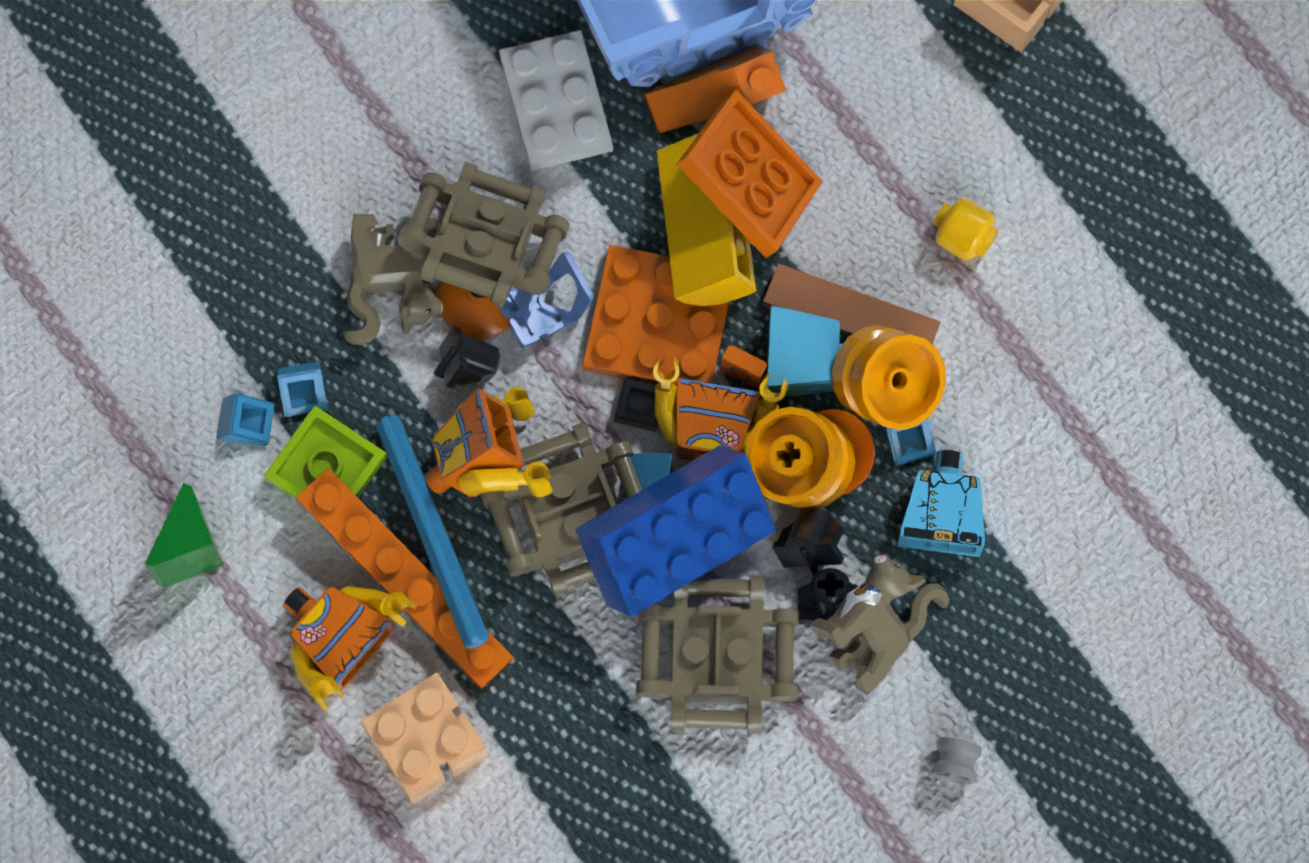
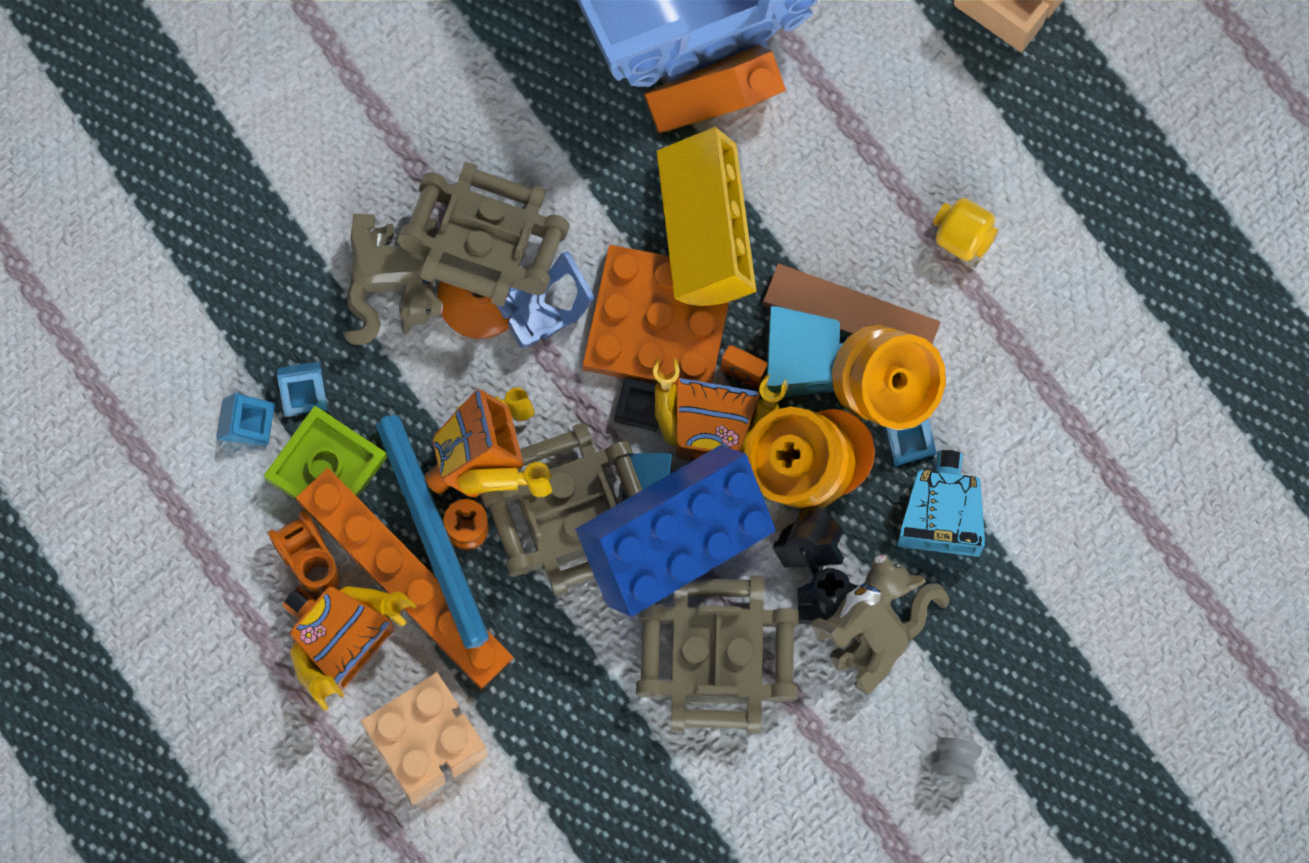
(184, 543): green slope -> none
(303, 549): none -> orange piece
(466, 359): black piece -> none
(470, 532): none -> orange wheel
(556, 100): white plate -> none
(750, 173): orange plate -> none

